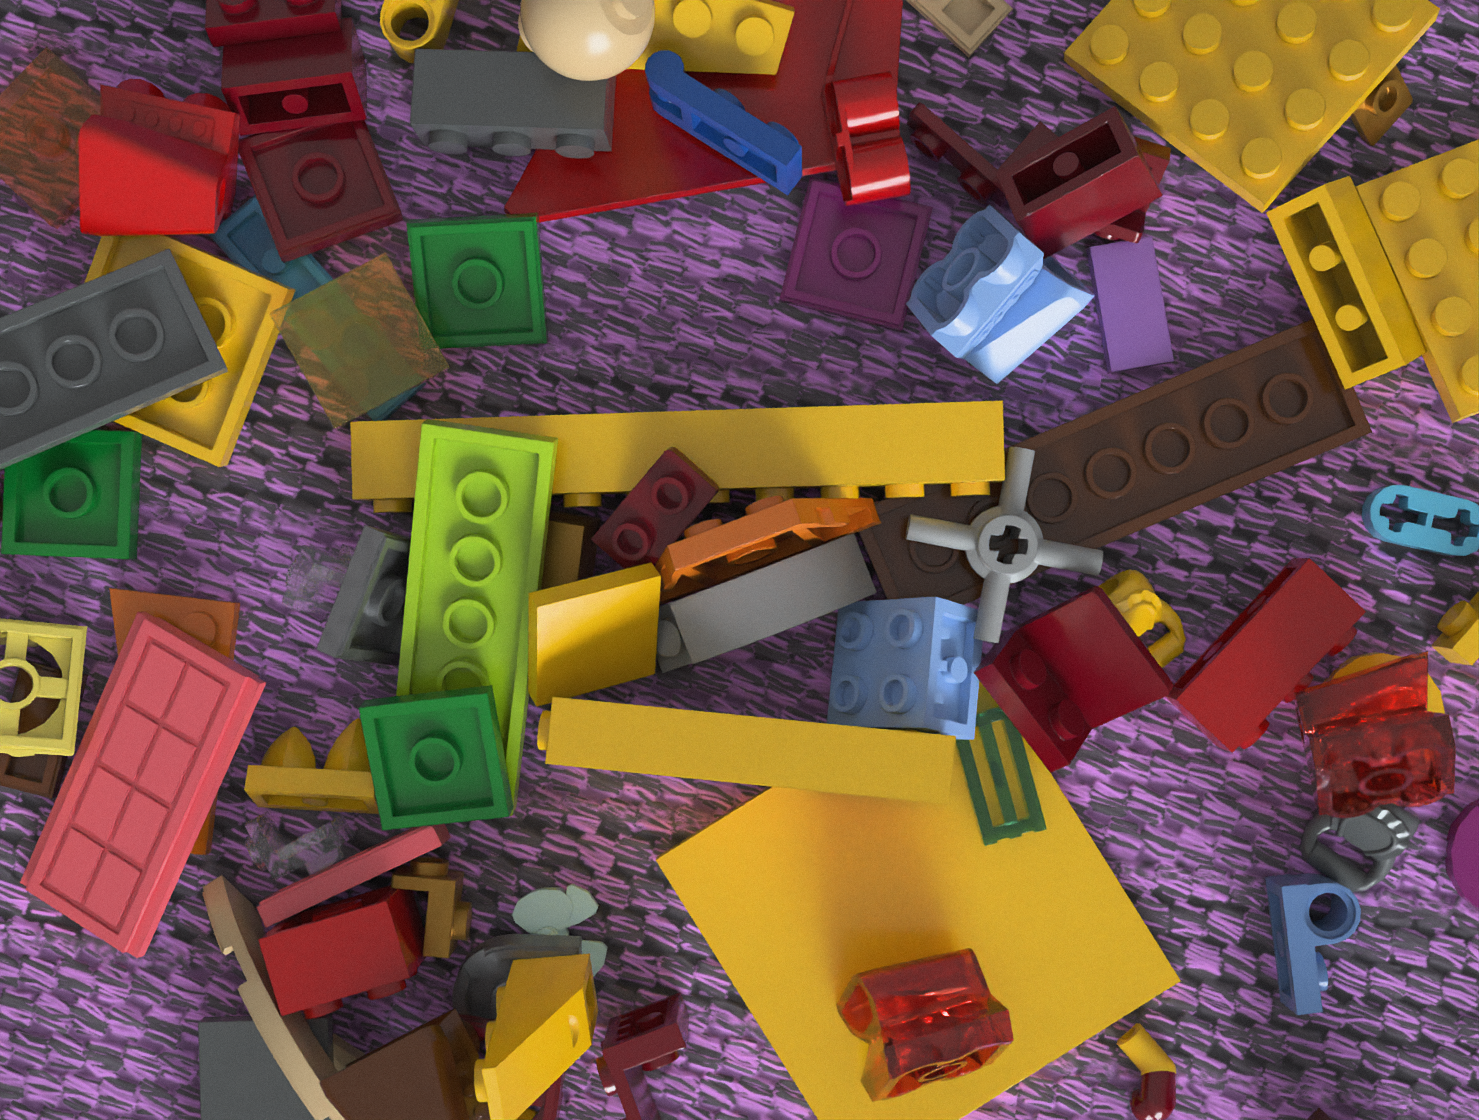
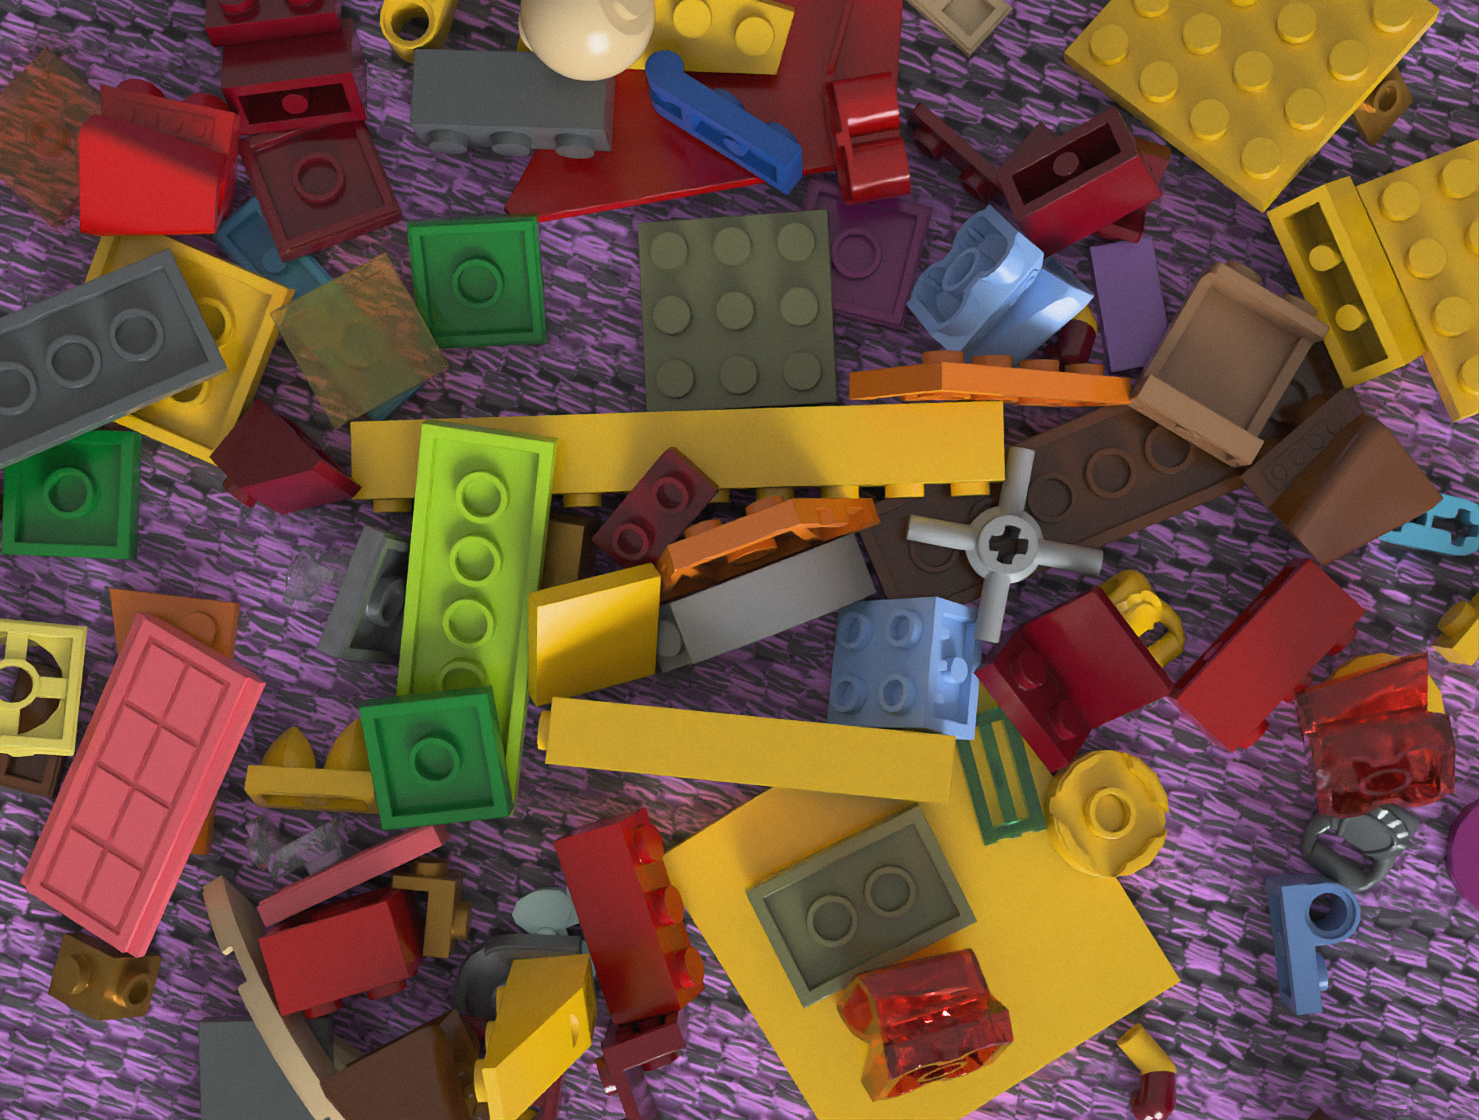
(103, 979): none -> pearl gold bracket
(279, 464): none -> dark red slope
(630, 916): none -> red brick
(738, 312): none -> olive plate
(860, 904): none -> olive plate
(993, 378): none -> orange wing
(1074, 340): none -> dark red arm
(1106, 813): none -> yellow tile
(1226, 361): none -> medium nougat panel
(1338, 479): none -> reddish brown piece

